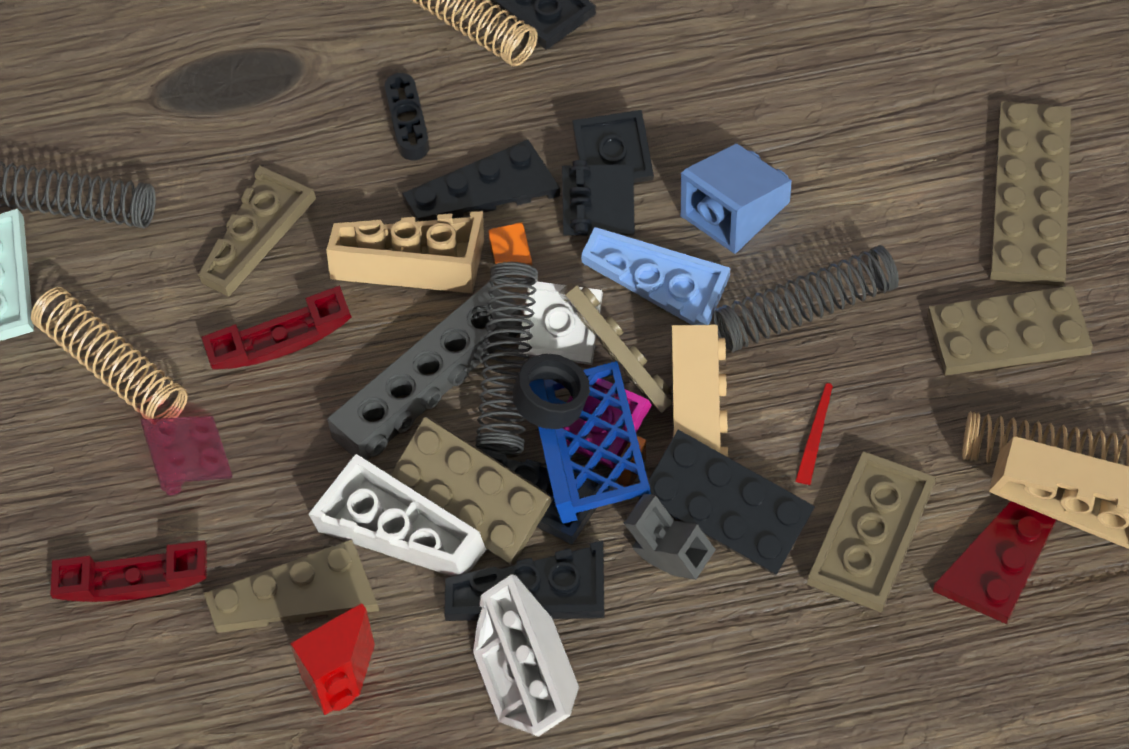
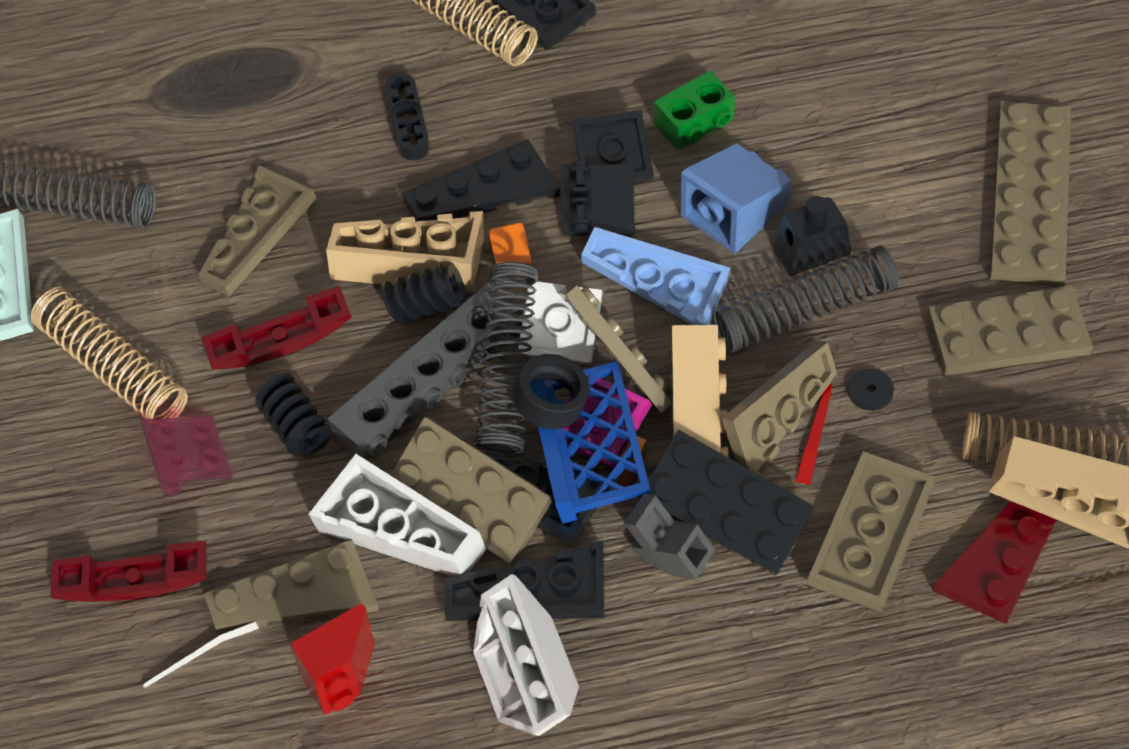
(234, 633): none -> white sticker
(292, 415): none -> black piece
(425, 294): none -> black piece
(694, 110): none -> green brick
(777, 405): none -> dark tan wing
(812, 236): none -> black torso
(870, 379): none -> black wheel

